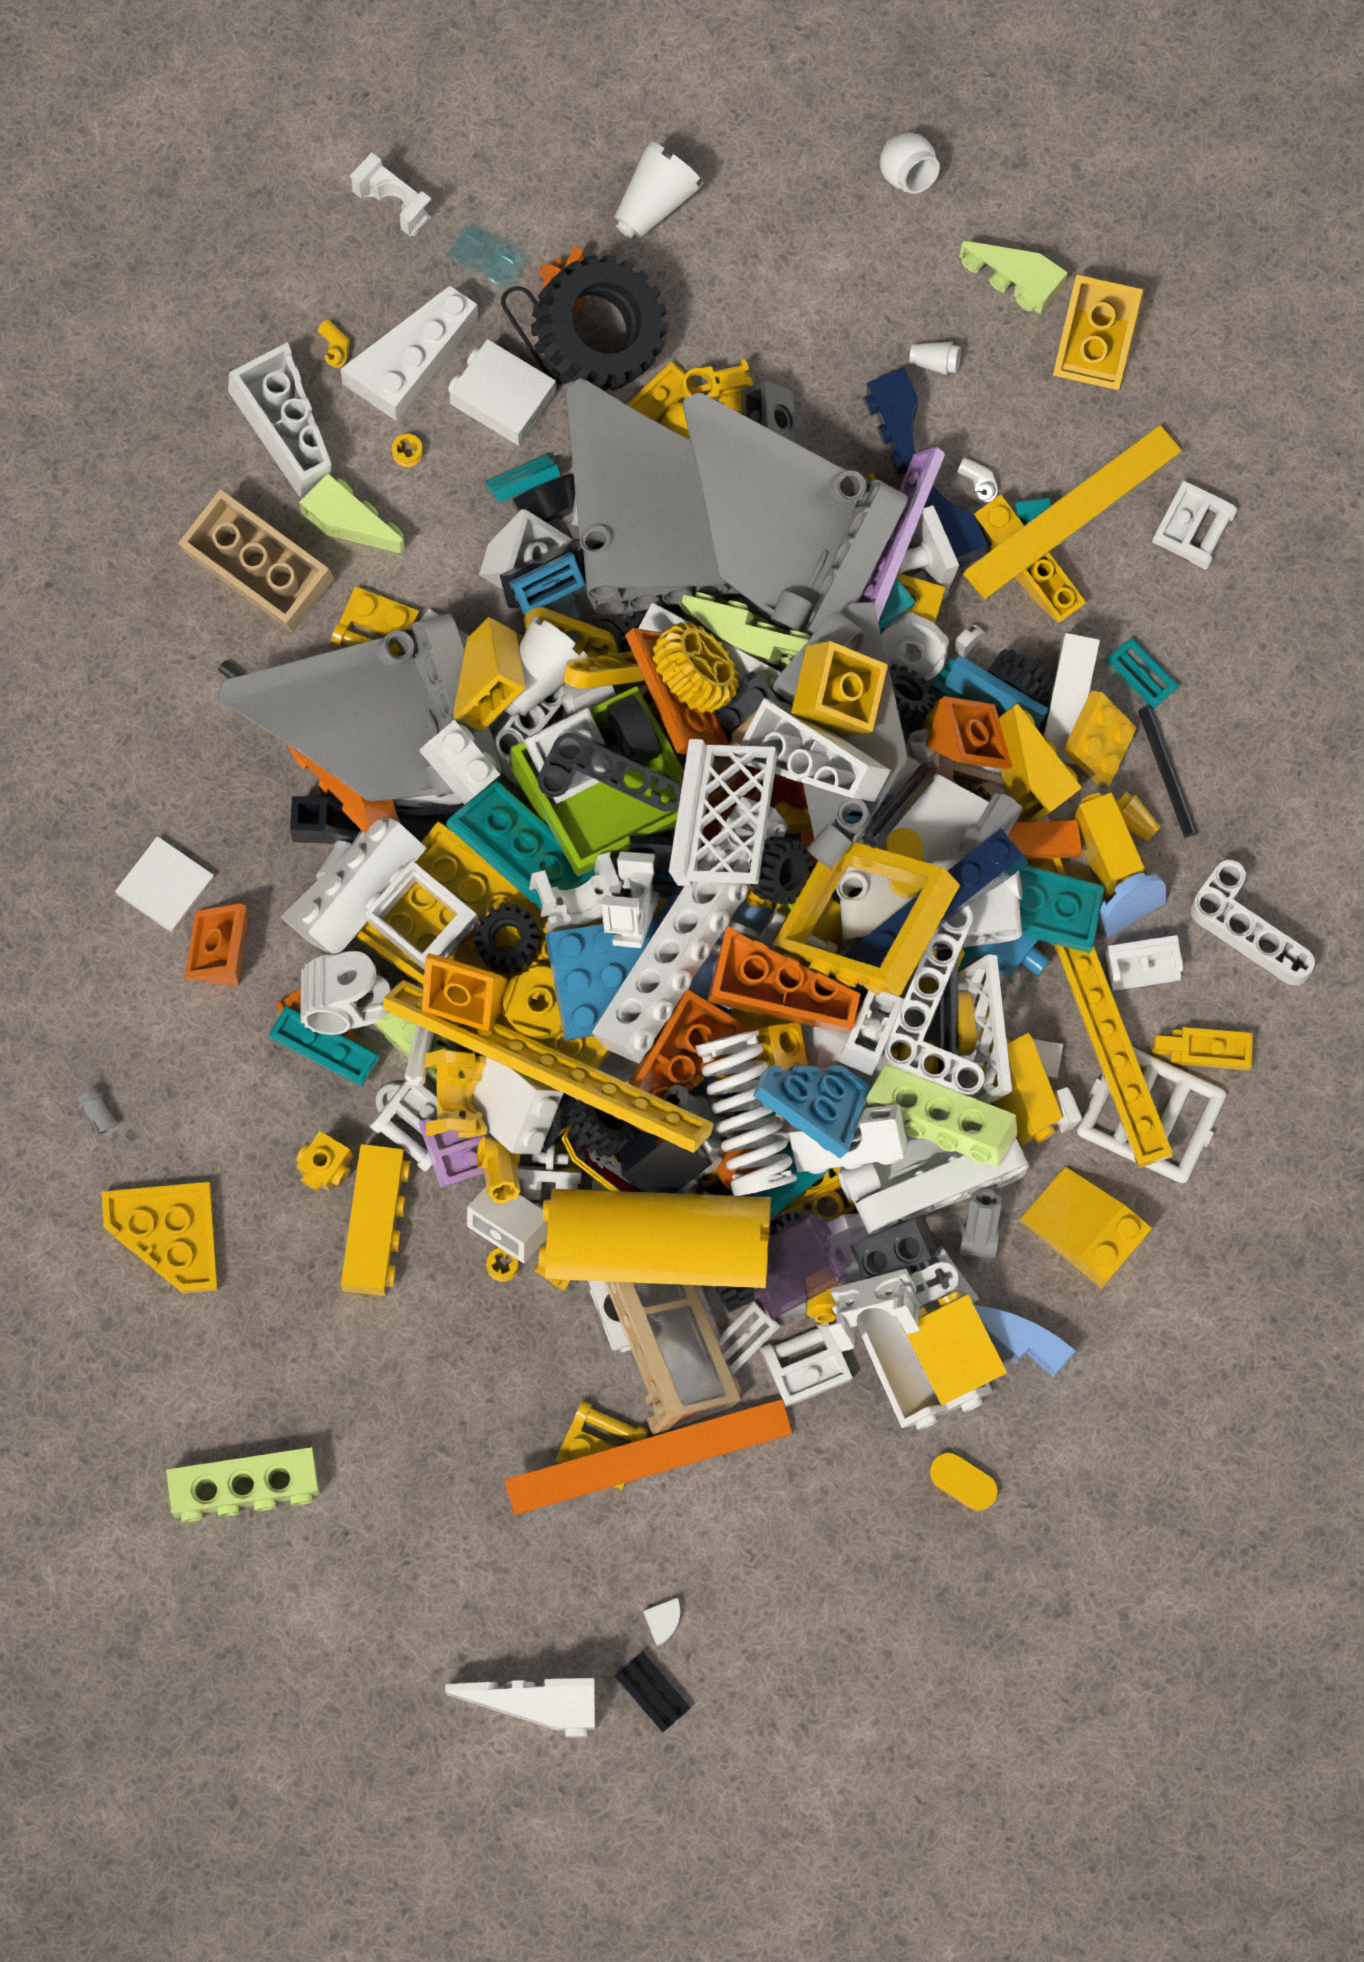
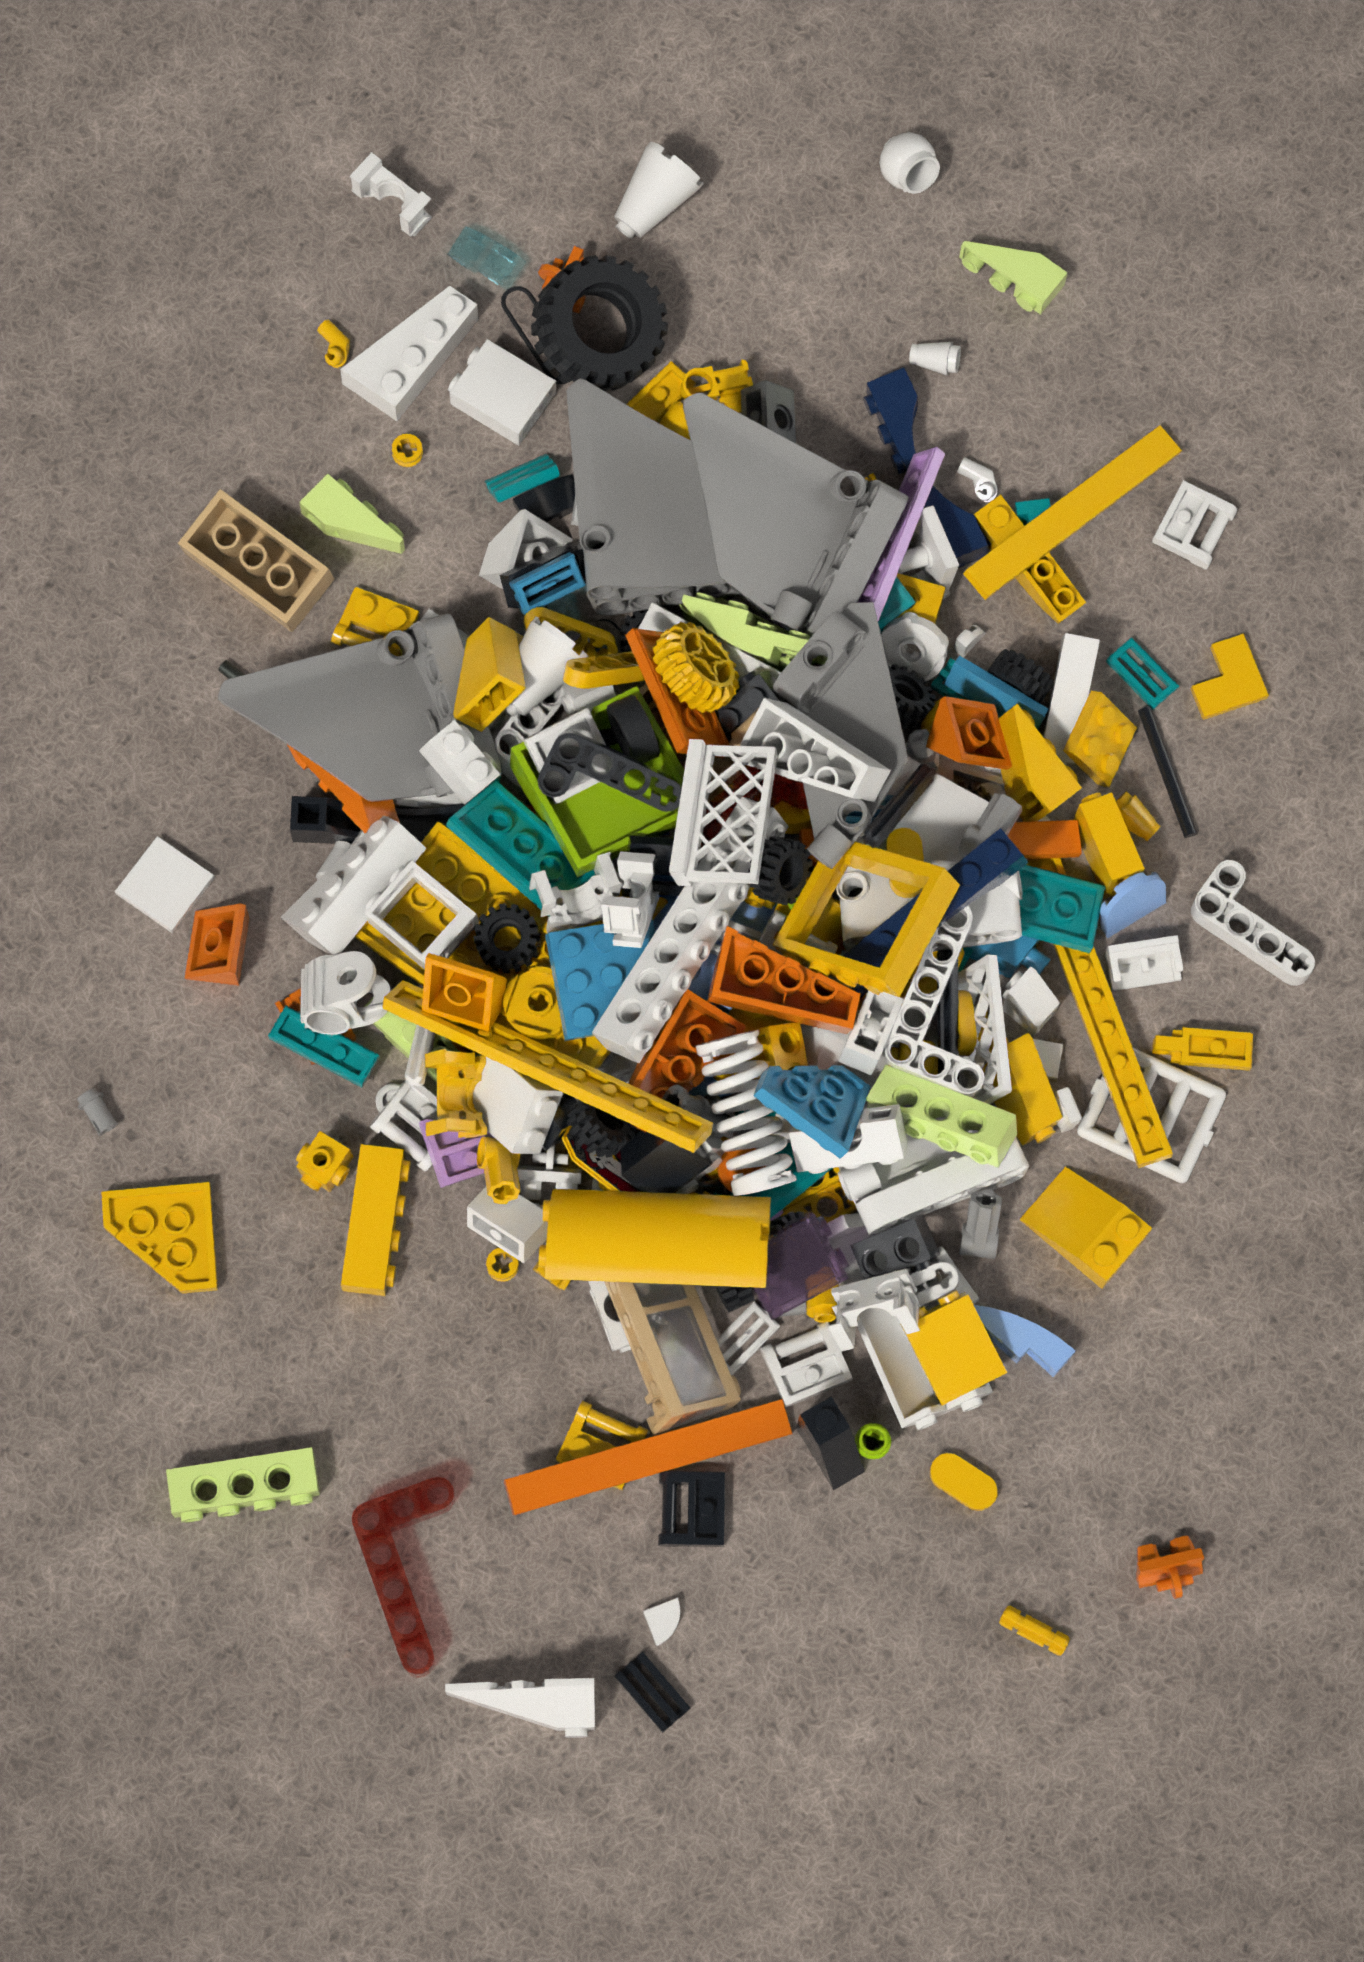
(282, 416): white wedge -> none
(393, 1569): none -> clear red beam
(705, 1509): none -> black plate
(830, 1442): none -> black slope
(839, 689): yellow brick -> none
(876, 1433): none -> lime cone
(1029, 1000): none -> white slope
(1034, 1630): none -> yellow axle
(1098, 331): yellow slope -> none
(1169, 1570): none -> orange hips
(1239, 680): none -> yellow tile

